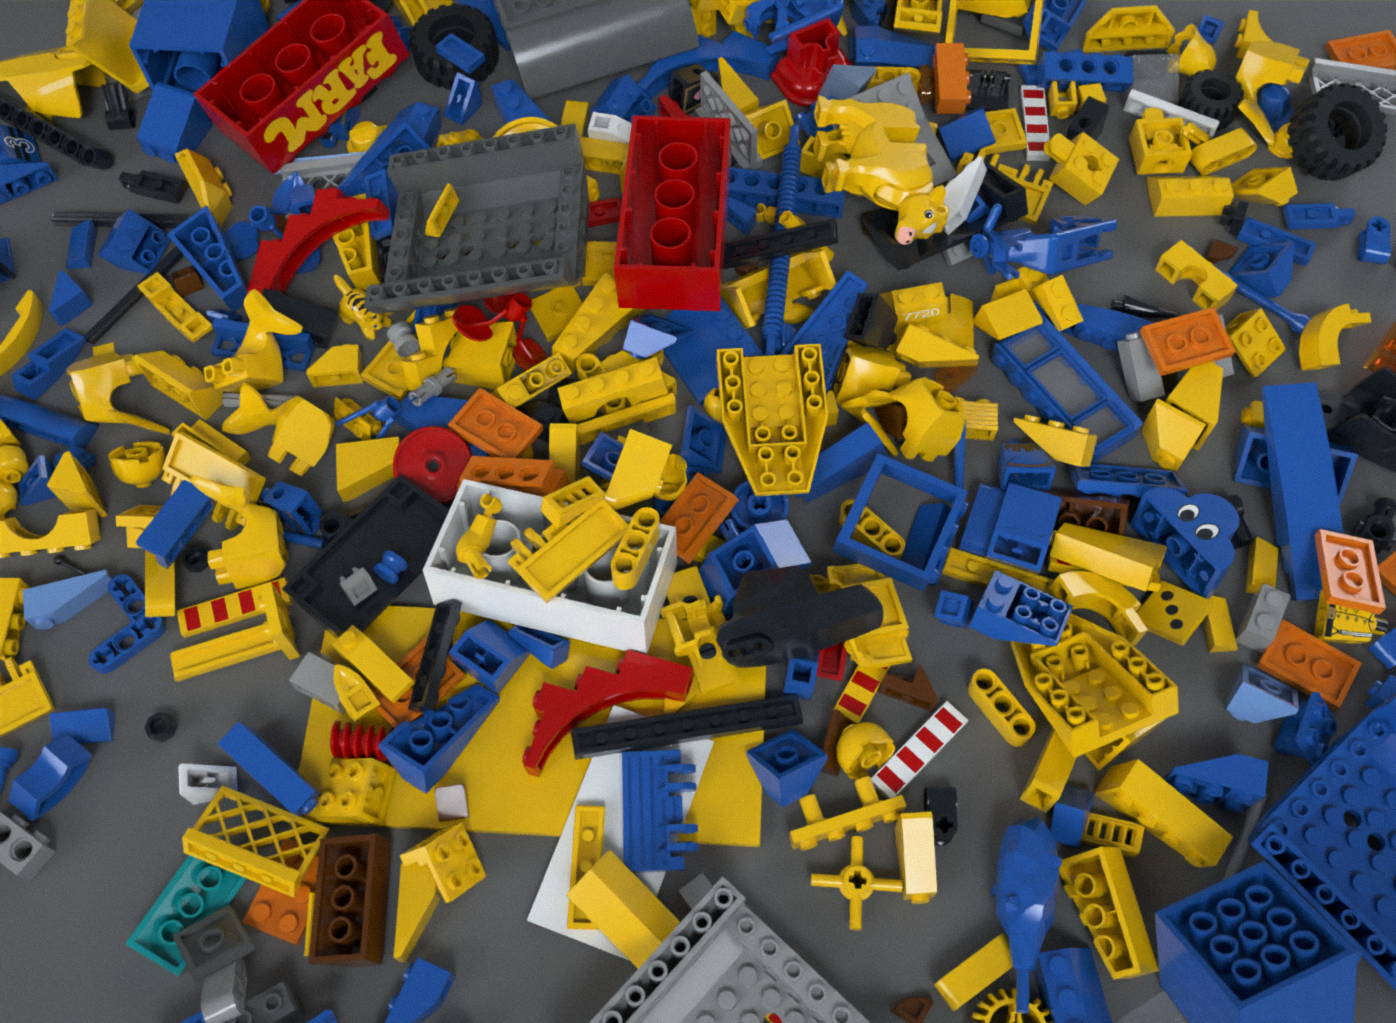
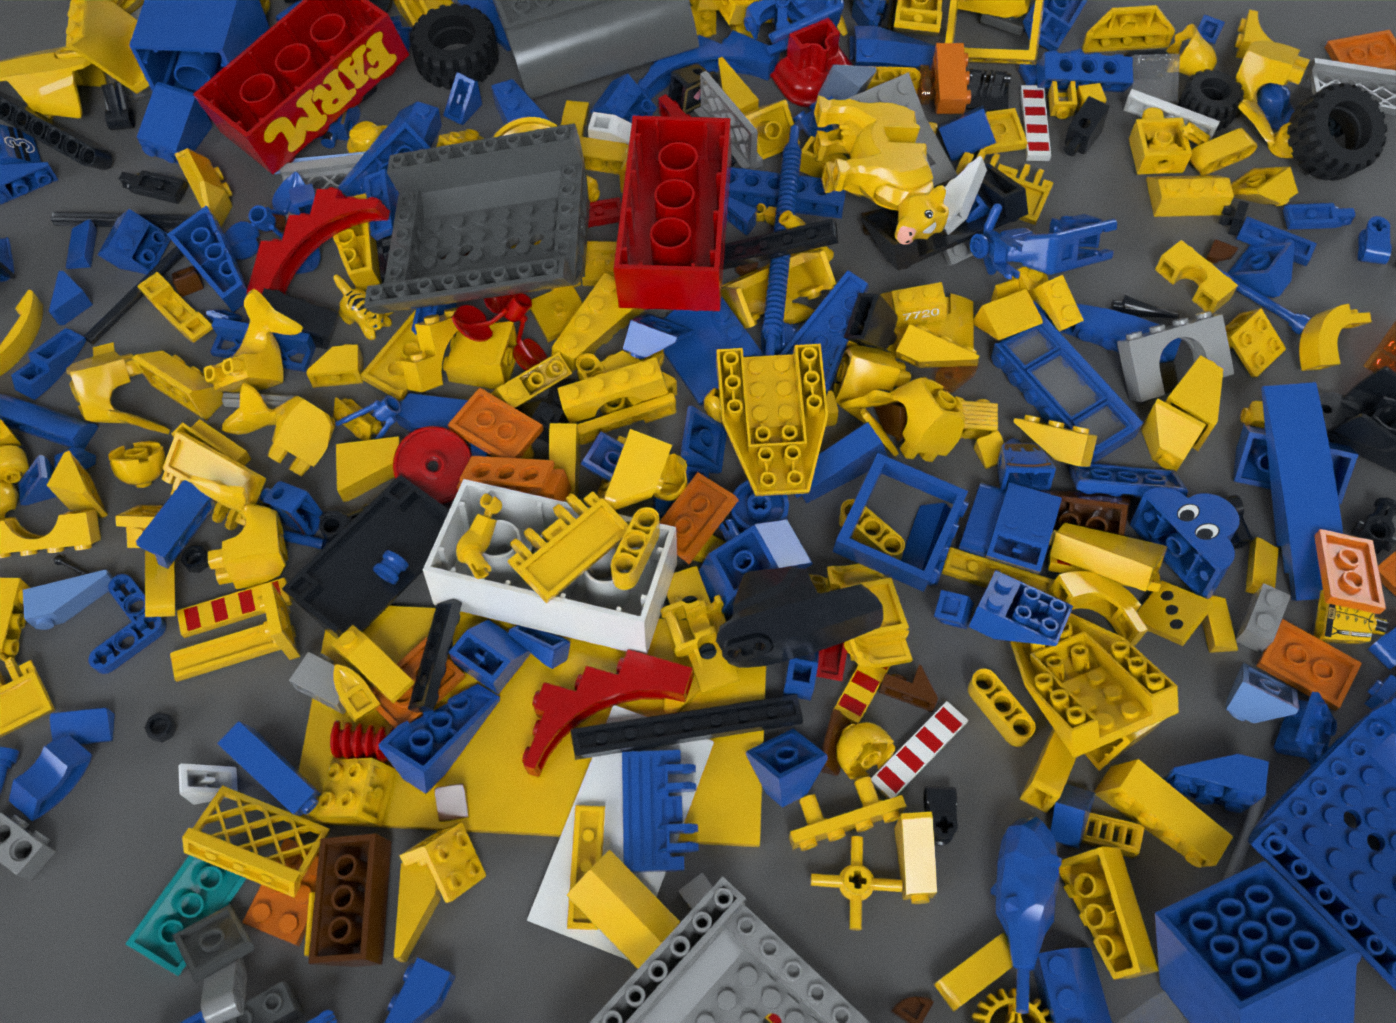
(358, 585): light grey tile -> none
(403, 339): light grey wheel -> none
(432, 386): light grey pin -> none
(442, 212): yellow slope -> none
(460, 53): blue tile -> none
(559, 513): yellow slope -> none
(959, 459): blue bar -> none
(988, 449): none -> yellow slope
(1081, 166): yellow brick -> none
(1187, 341): orange plate -> none

